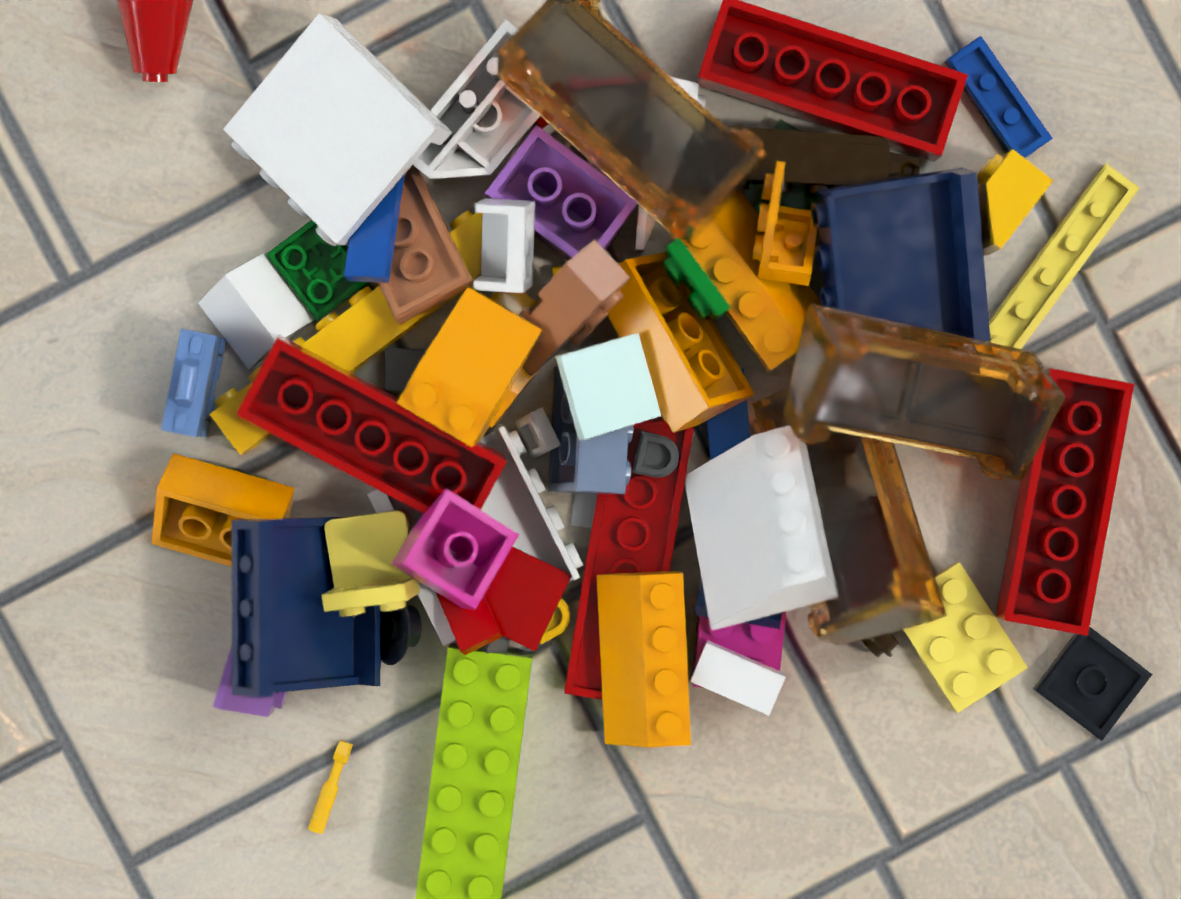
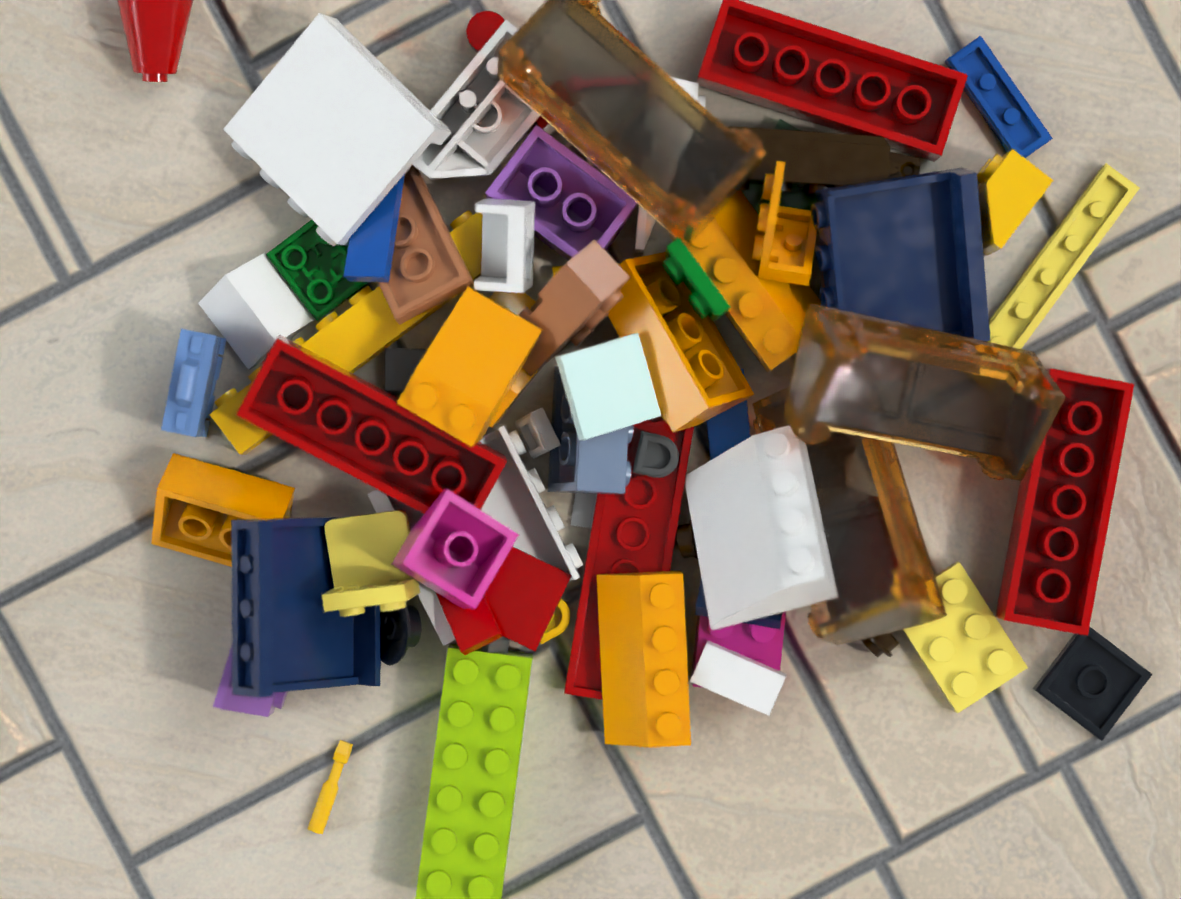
(482, 27): none -> red tile
(686, 541): none -> dark brown plate

